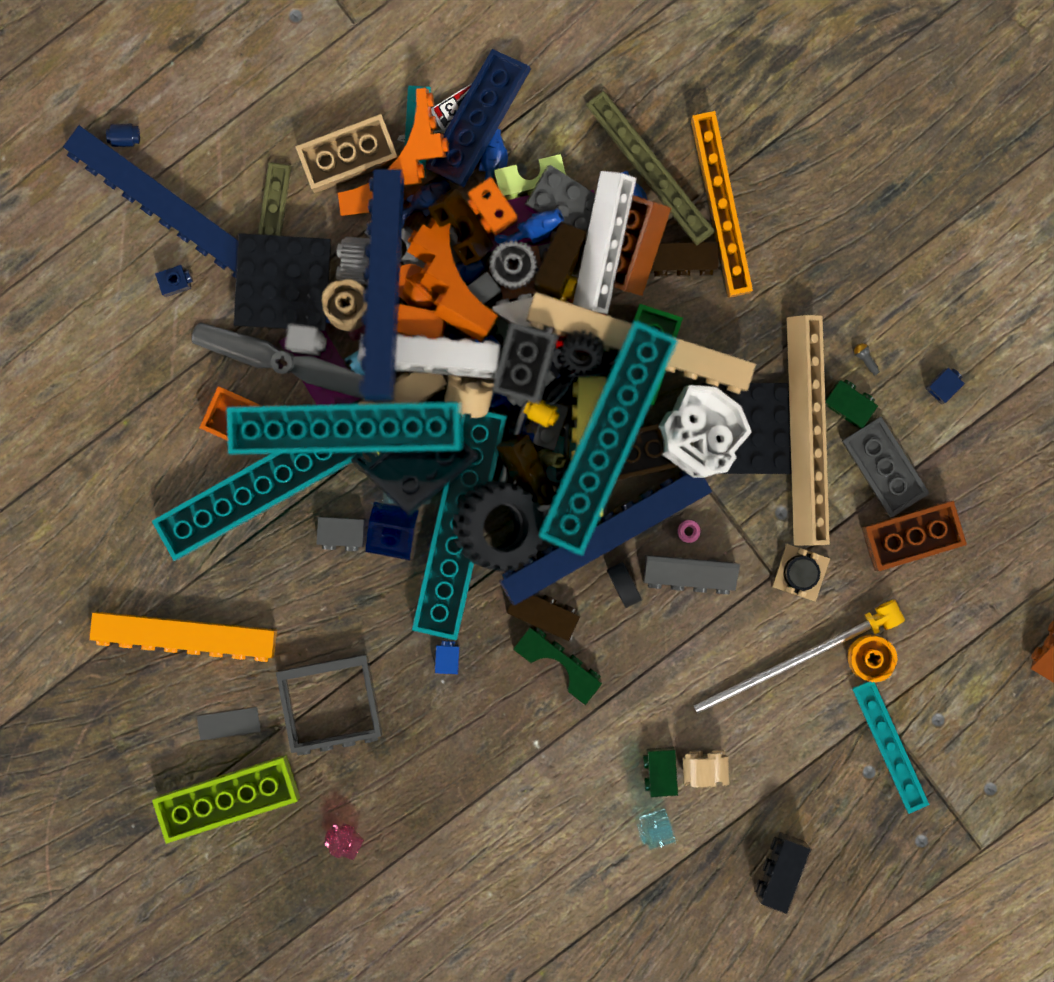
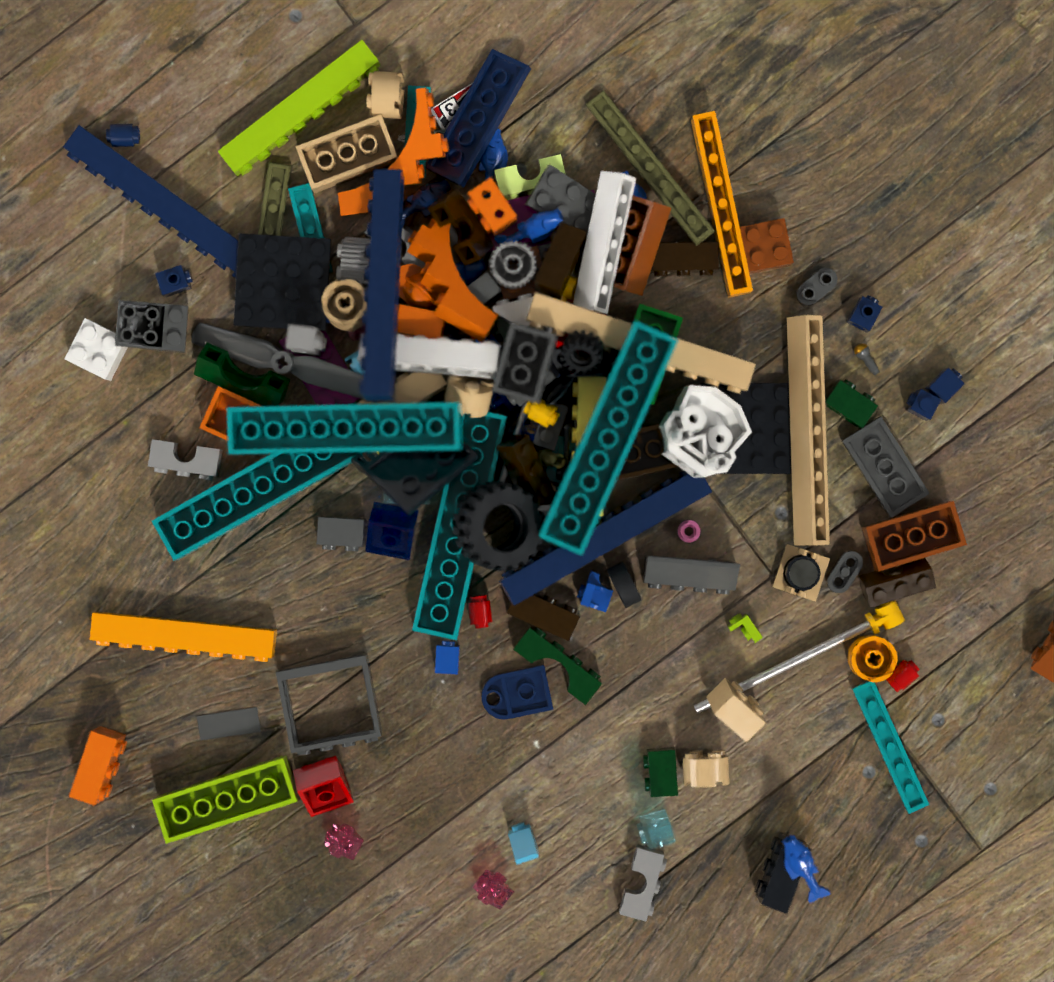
(96, 350): none -> white piece
(98, 765): none -> orange brick
(152, 326): none -> dark grey slope
(205, 463): none -> light grey arch
(216, 367): none -> dark green arch
(299, 108): none -> lime brick
(306, 212): none -> teal plate
(322, 786): none -> red slope
(386, 94): none -> tan brick
(479, 611): none -> red brick
(493, 889): none -> clear pink brick
(520, 693): none -> dark blue tile
(523, 843): none -> medium azure slope
(594, 594): none -> blue brick
(639, 902): none -> light grey arch
(736, 709): none -> tan brick
(749, 629): none -> lime bracket
(766, 245): none -> dark orange brick
(801, 863): none -> blue animal
(817, 287): none -> dark grey plate
(845, 572): none -> dark grey plate
(865, 313): none -> dark blue brick
(883, 588): none -> dark brown arch
(903, 675): none -> red brick
(922, 404): none -> dark blue brick

